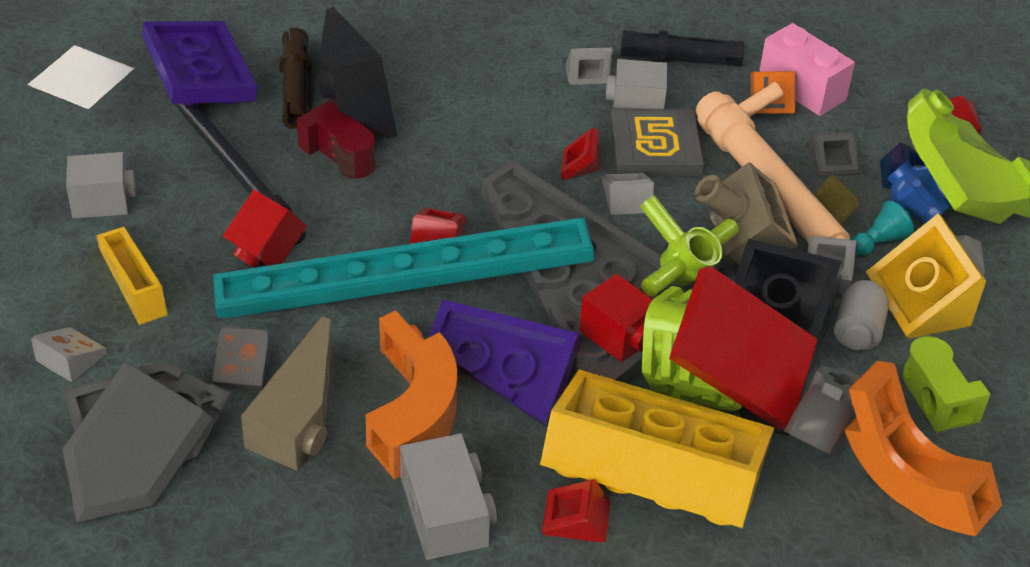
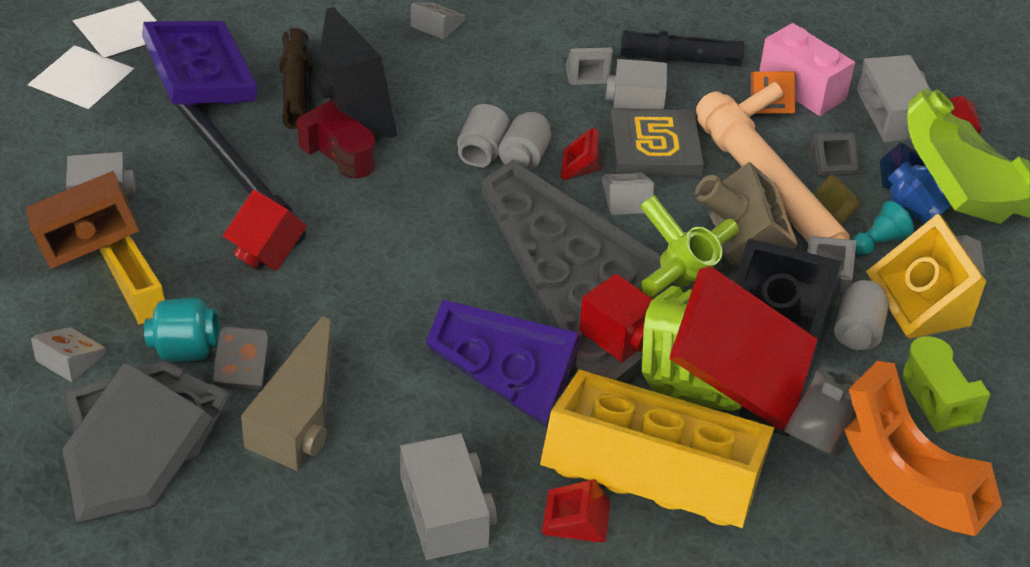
(81, 219): none -> dark orange brick
(116, 28): none -> white sticker
(182, 329): none -> teal head
(402, 268): teal tile -> none
(427, 405): orange arch -> none
(435, 19): none -> light grey slope
(436, 224): red slope -> none
(482, 135): none -> light grey brick
(526, 140): none -> light grey brick
(886, 88): none -> light grey brick

